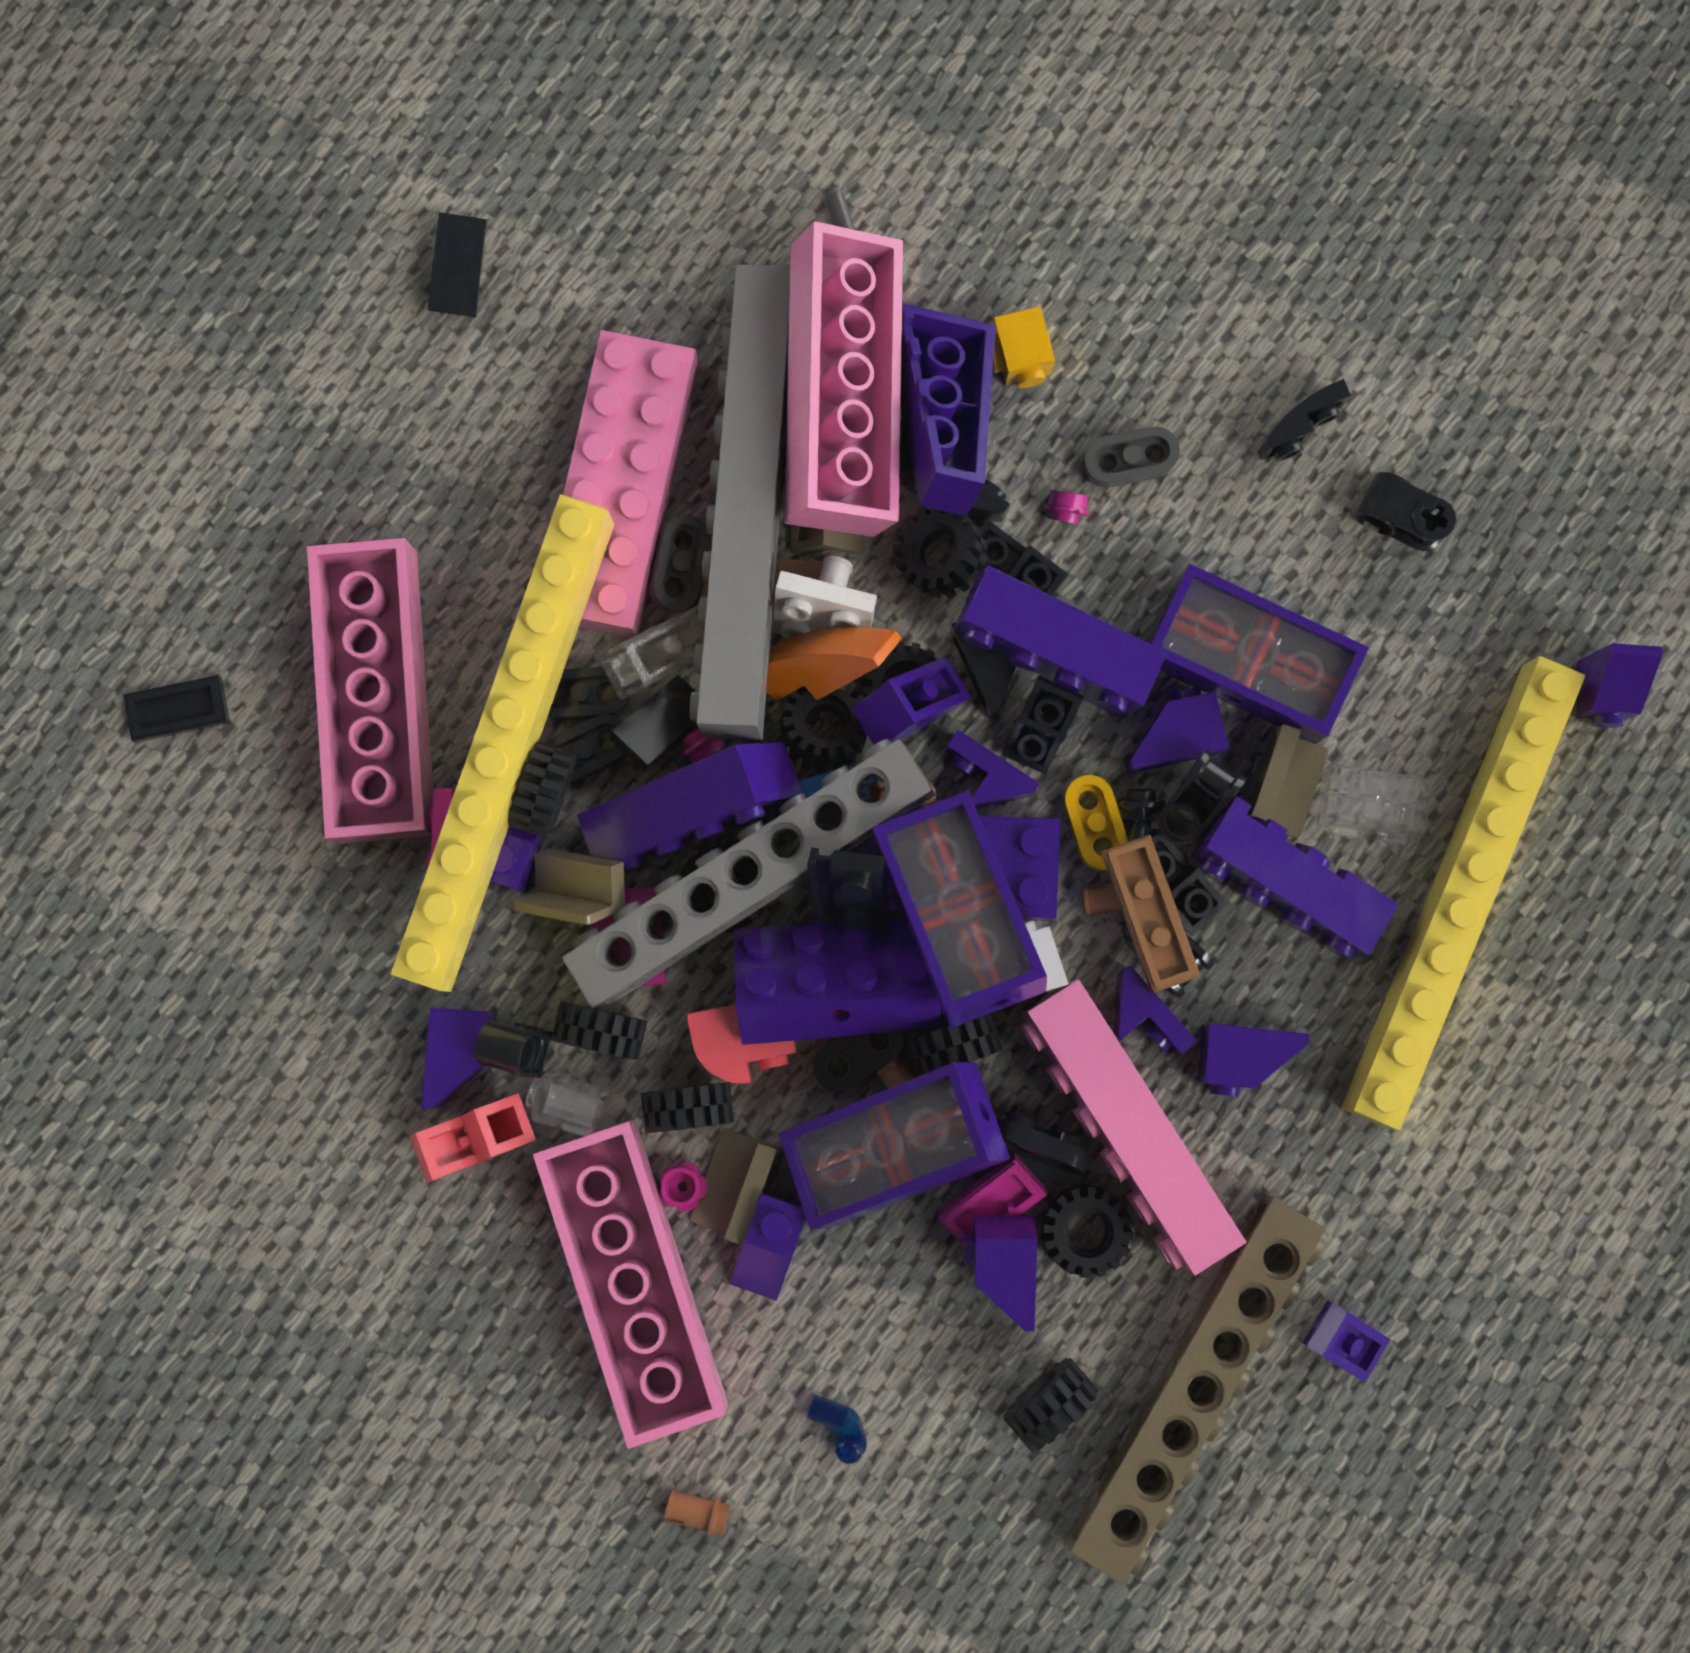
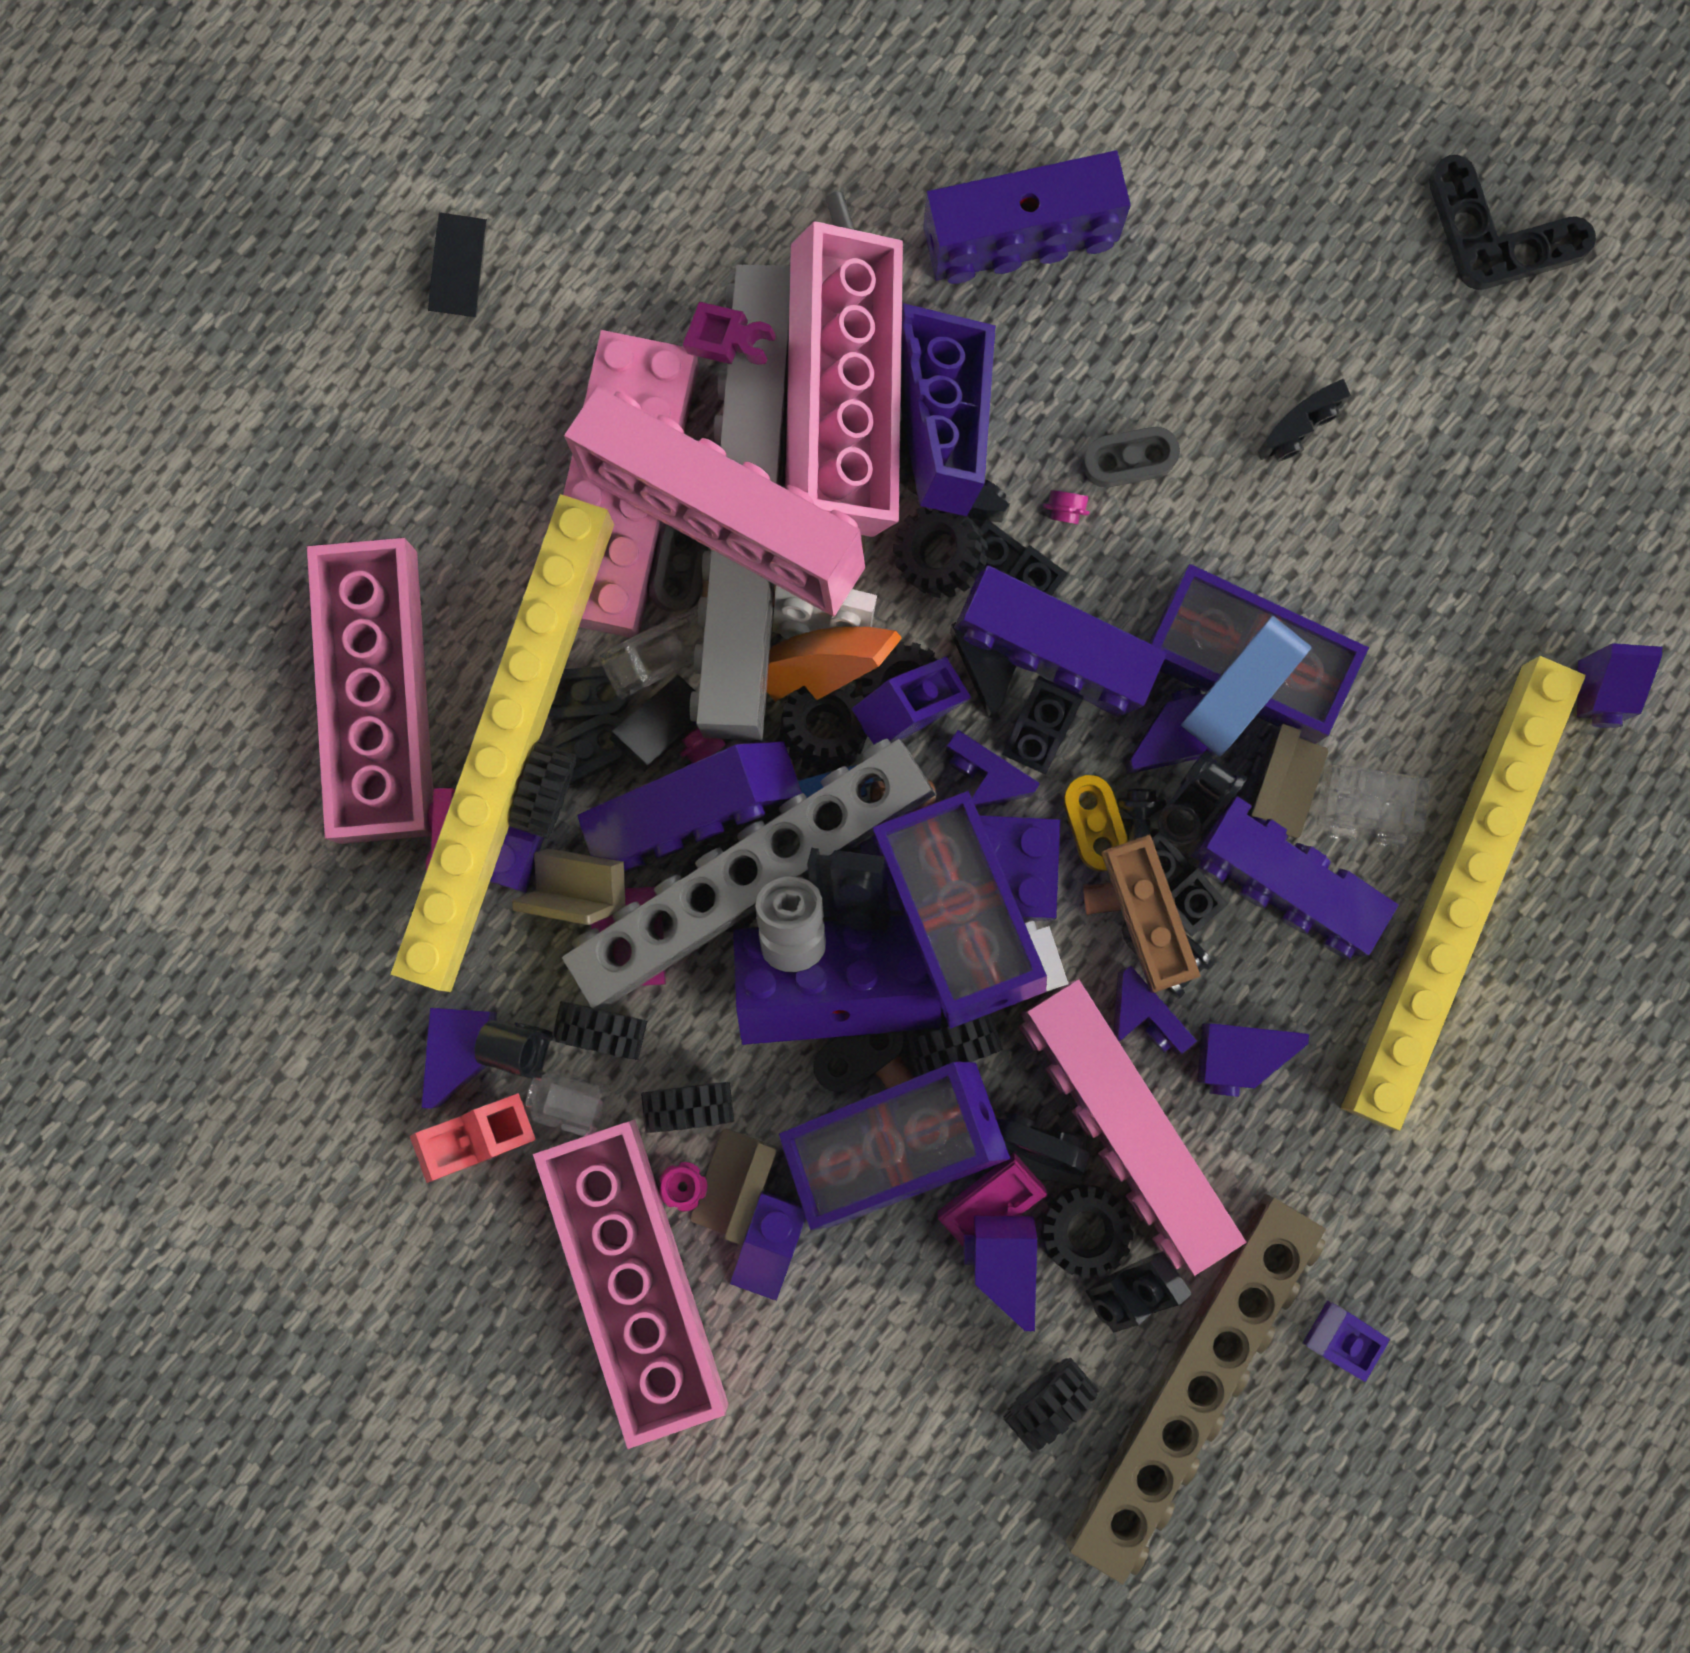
(176, 708): black tile -> none
(697, 1512): nougat pin -> none
(717, 500): none -> bright pink brick
(720, 1050): coral brick -> none
(722, 332): none -> magenta plate
(791, 924): none -> light grey wheel
(844, 1425): clear blue arm -> none
(1022, 348): yellow brick -> none
(1026, 217): none -> dark purple brick
(1137, 1292): none -> black slope
(1246, 686): none -> medium blue beam
(1401, 512): black piece -> none
(1486, 241): none -> black beam

